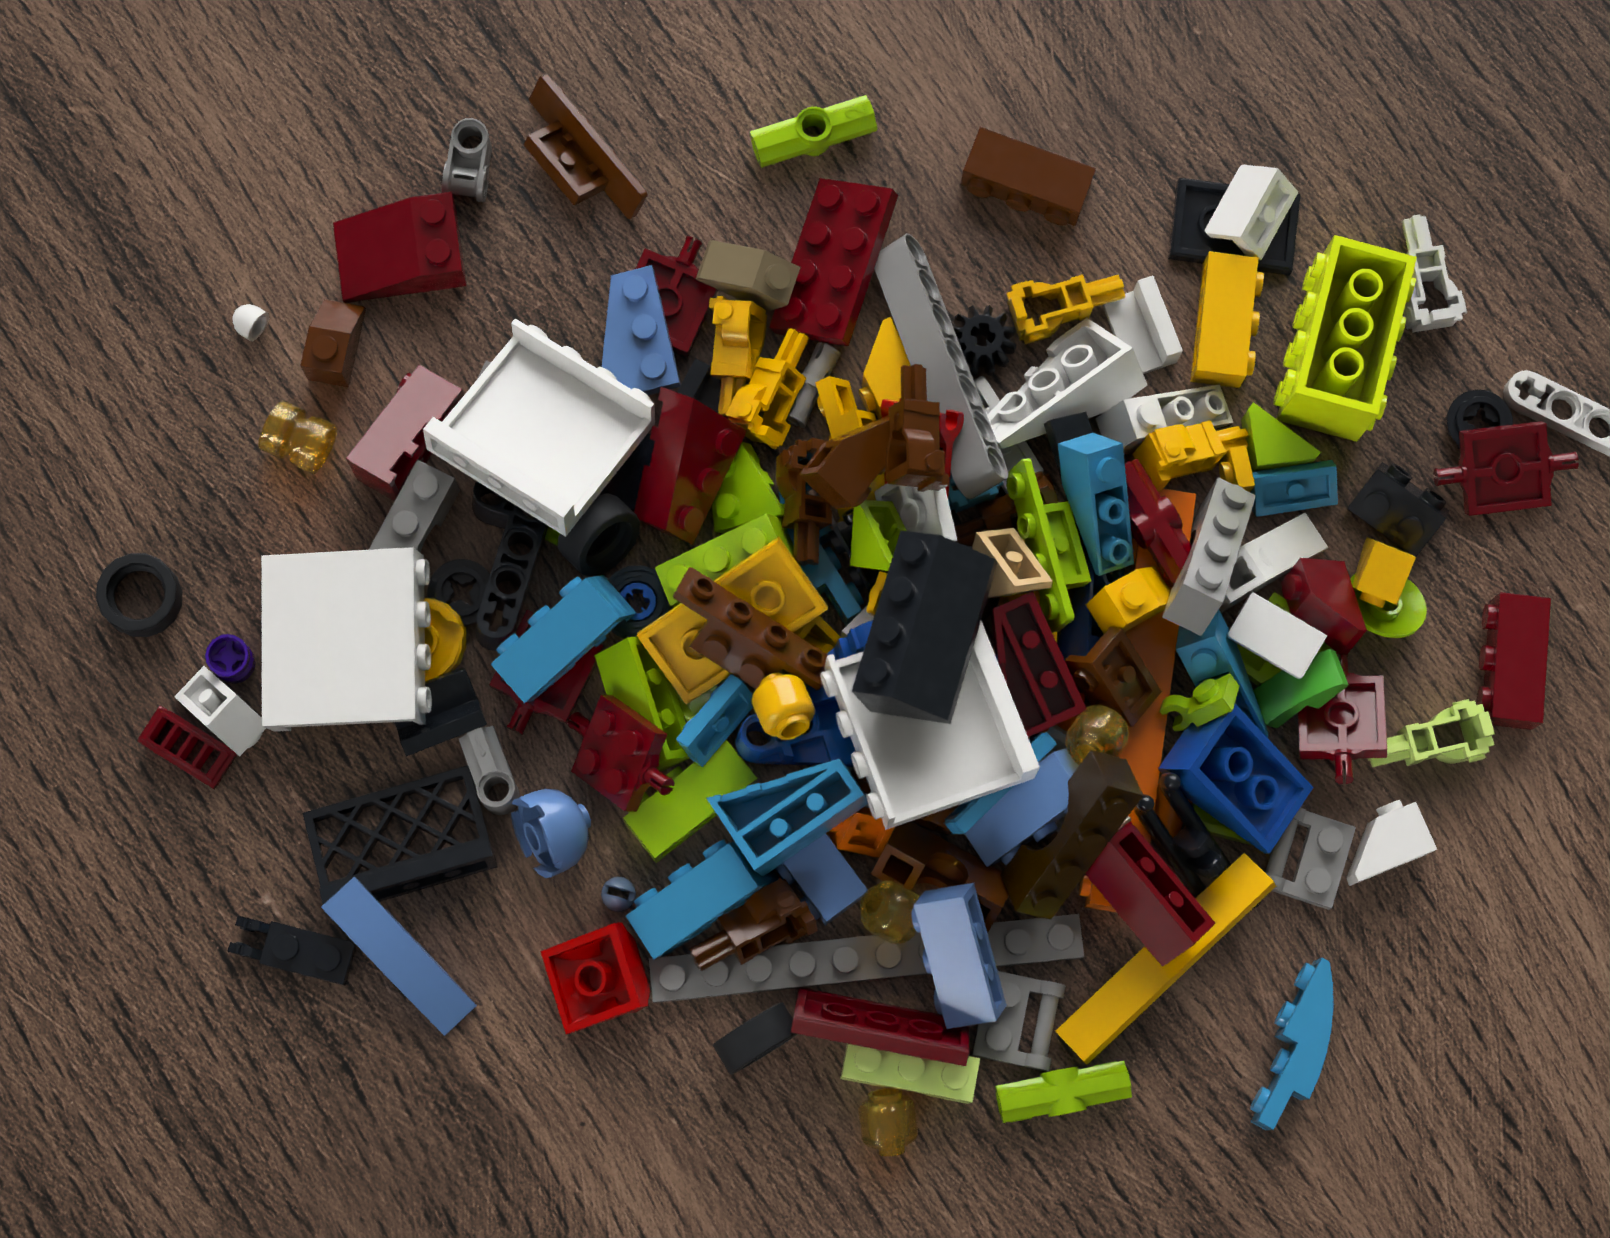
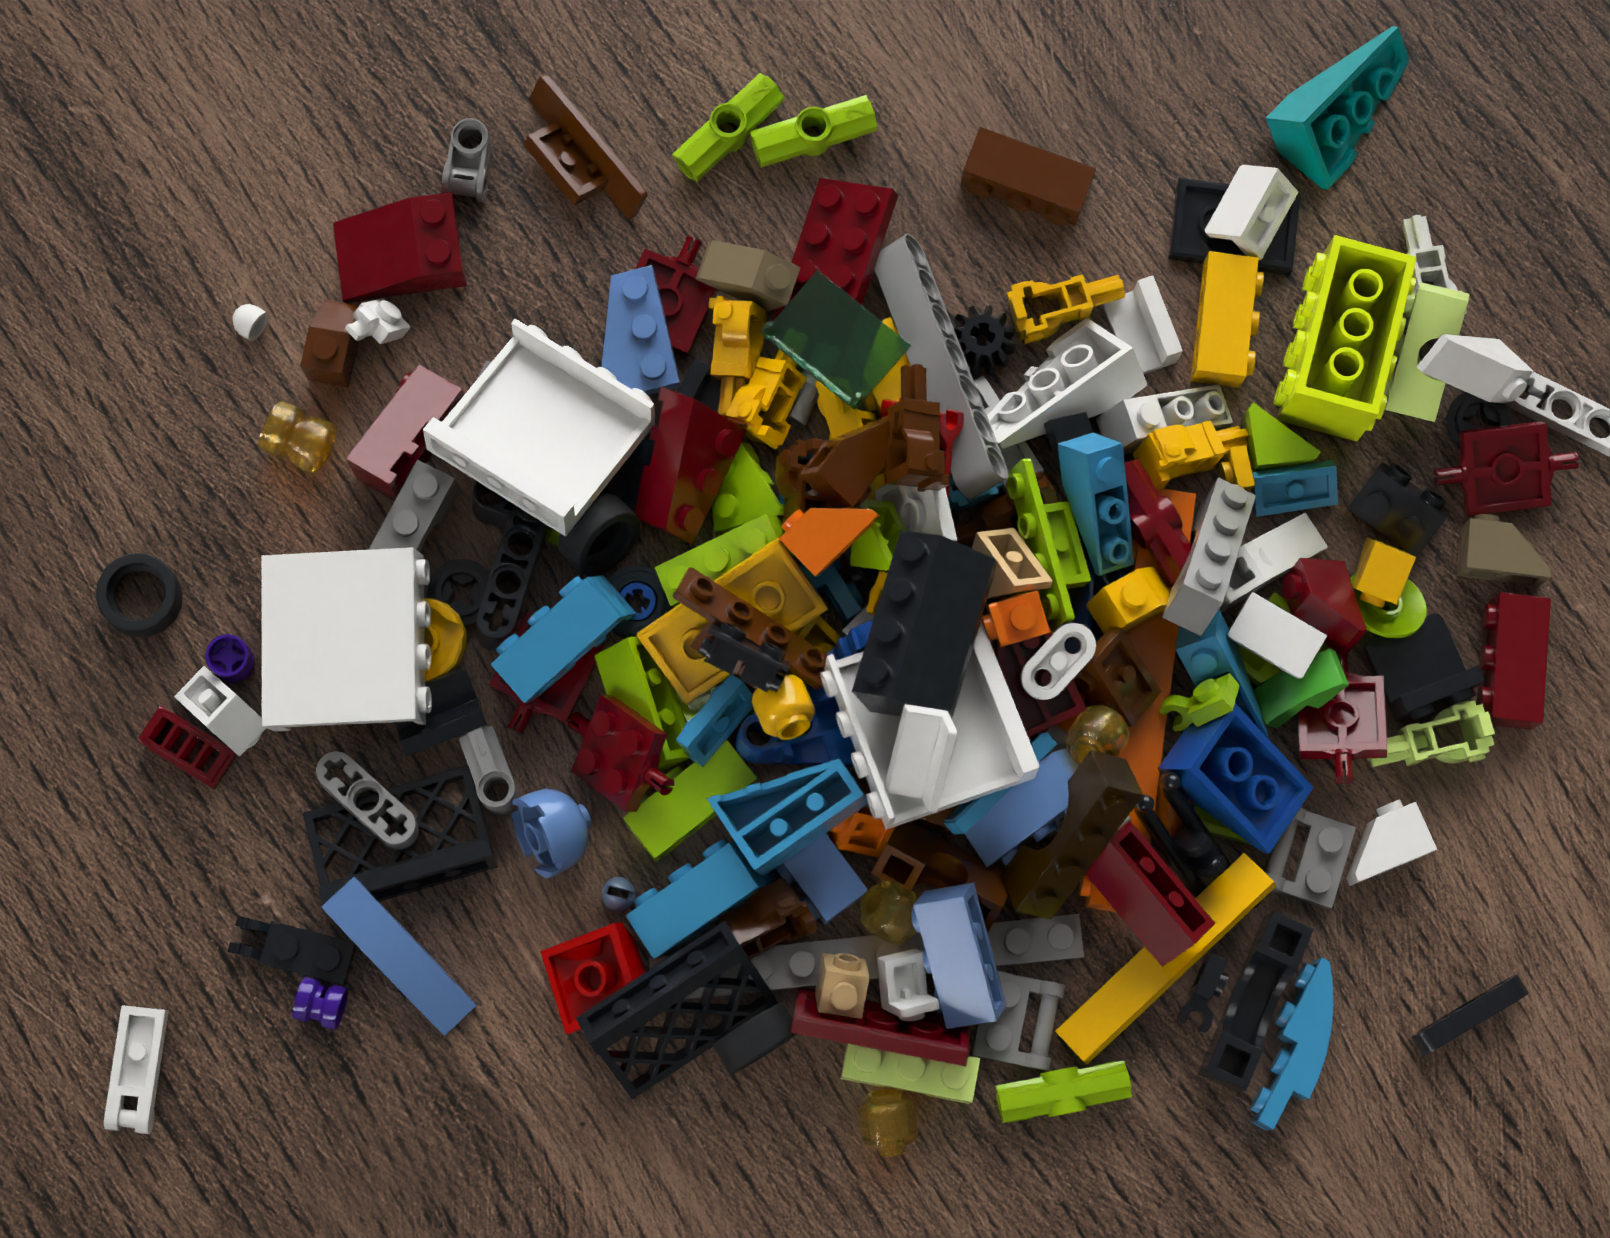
(136, 1068): none -> white plate
(320, 1003): none -> dark purple wheel
(378, 319): none -> white plate
(380, 829): none -> light grey beam
(663, 991): none -> black fence
(745, 110): none -> lime piece
(761, 661): none -> black hinge
(824, 534): none -> orange slope
(836, 340): none -> clear green piece
(842, 985): none -> tan brick
(904, 985): none -> white bracket
(921, 755): none -> white panel
(1015, 619): none -> orange bracket
(1057, 661): none -> white plate
(1208, 982): none -> black plate
(1247, 1015): none -> black arch
(1329, 113): none -> teal wedge
(1422, 670): none -> black bracket
(1431, 314): none -> yellowish green arch
(1469, 1014): none -> black beam
(1477, 367): none -> white slope
(1498, 553): none -> dark tan slope

